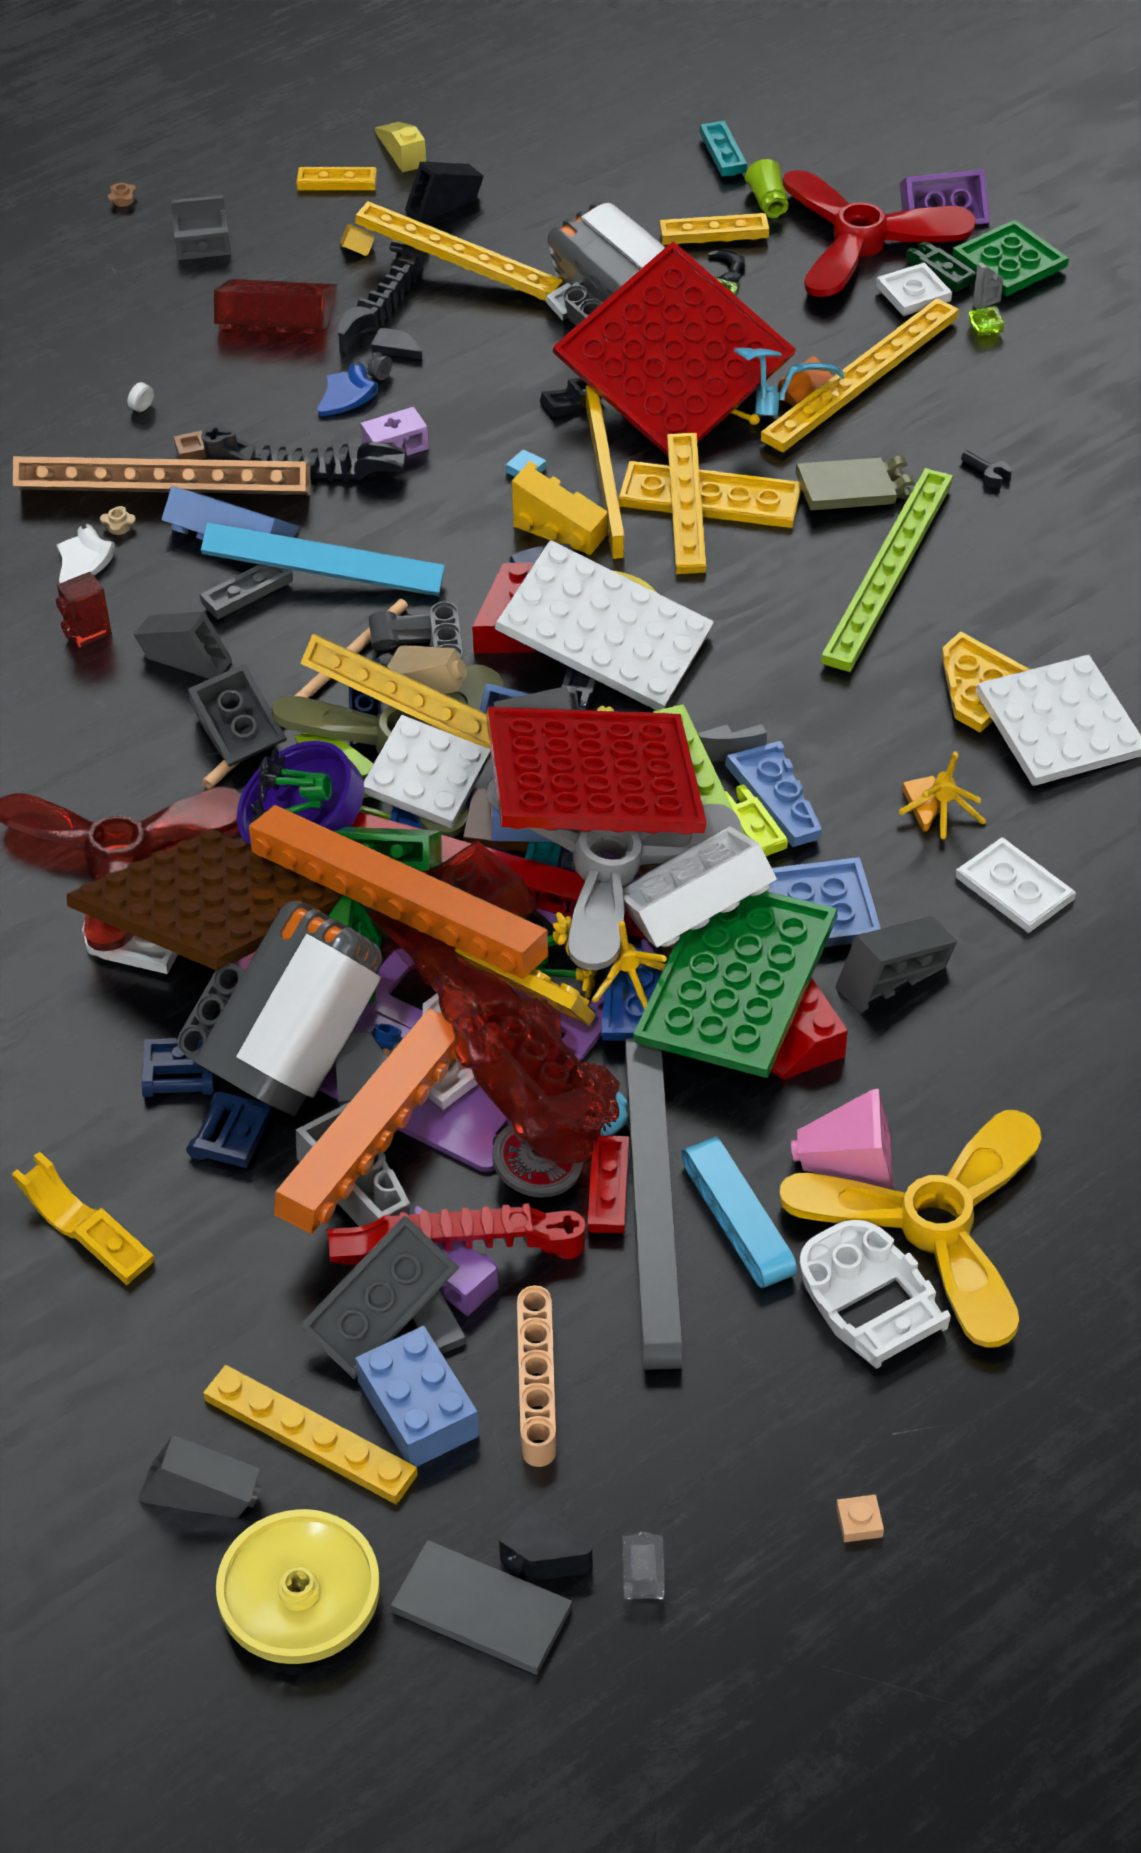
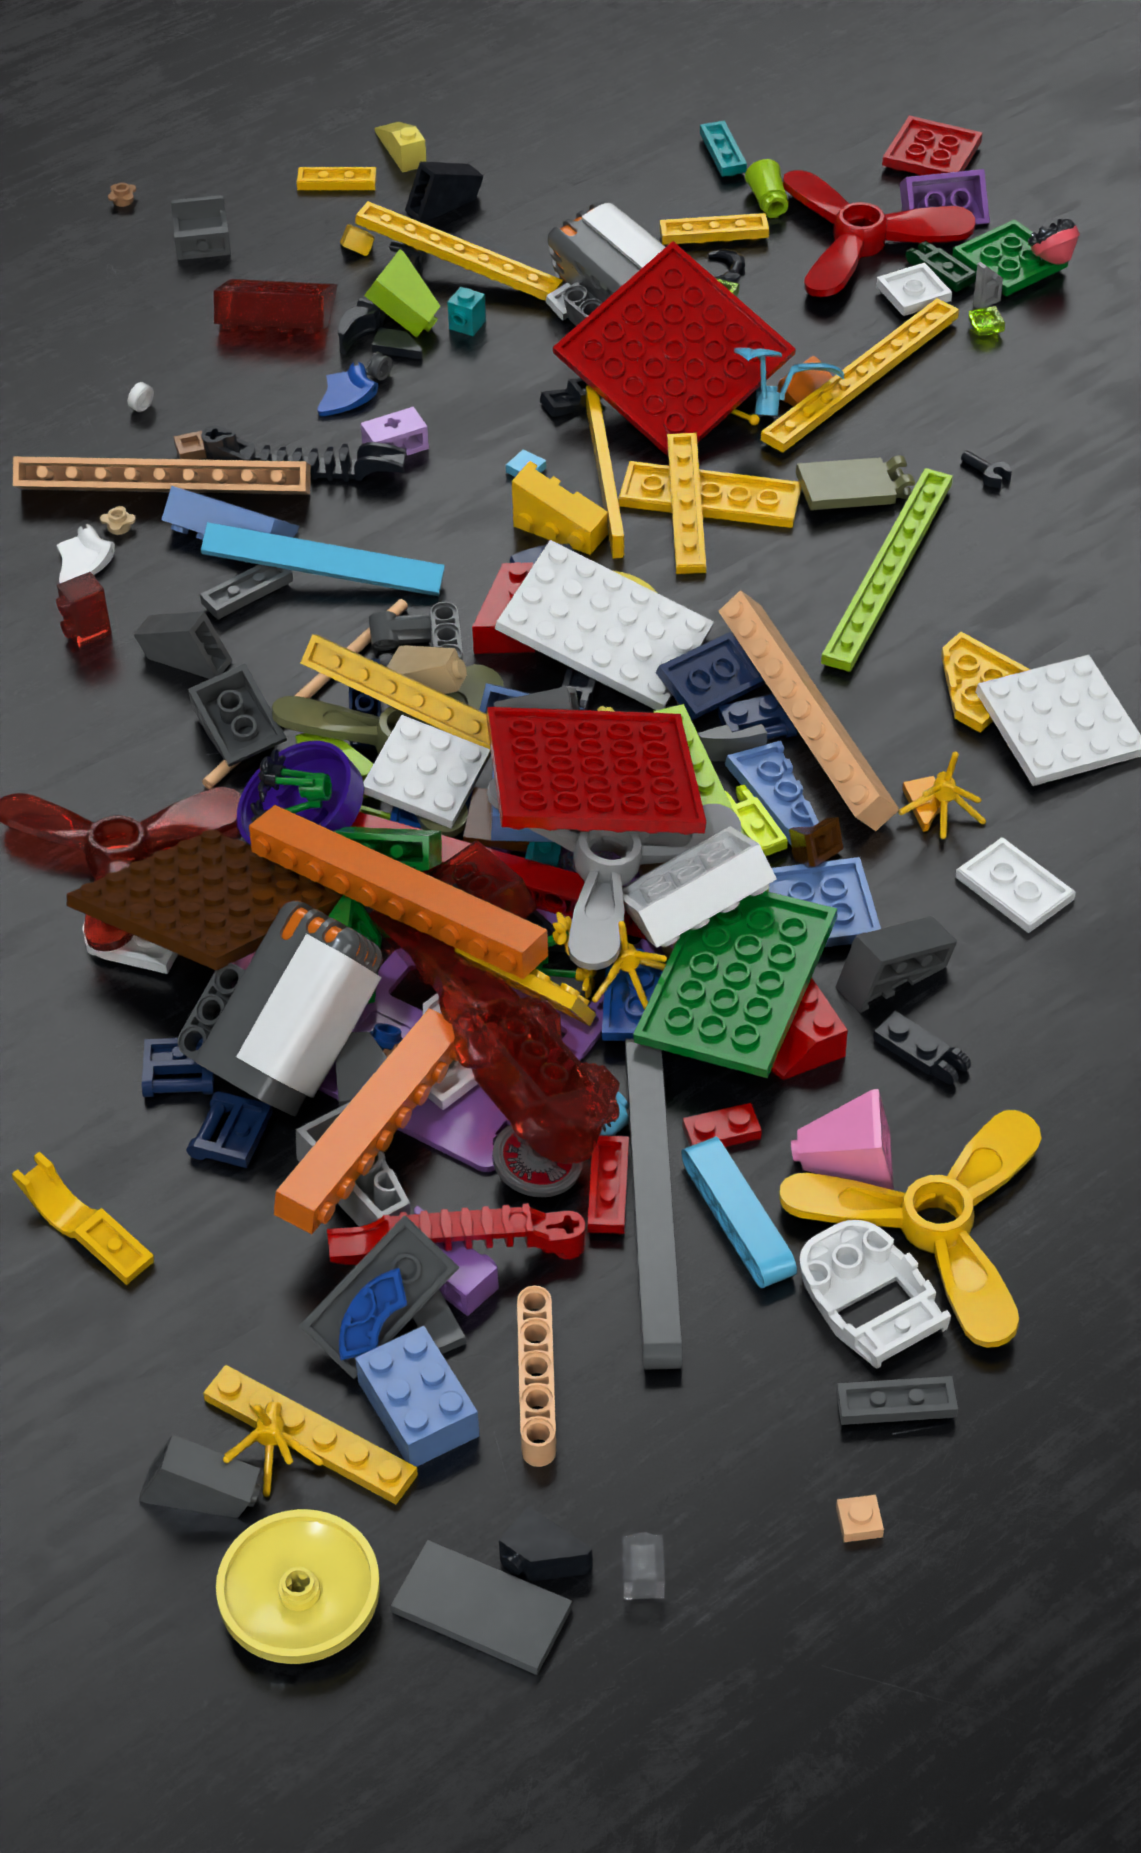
(270, 1433): none -> yellow plant
(369, 1312): none -> blue tile
(404, 295): none -> lime slope
(466, 311): none -> teal brick
(710, 675): none -> dark blue plate
(730, 1125): none -> red plate
(757, 711): none -> dark blue plate
(809, 711): none -> light nougat brick
(816, 843): none -> reddish brown slope
(896, 1400): none -> dark grey plate
(921, 1048): none -> black hinge
(931, 147): none -> red plate
(1056, 242): none -> coral hair

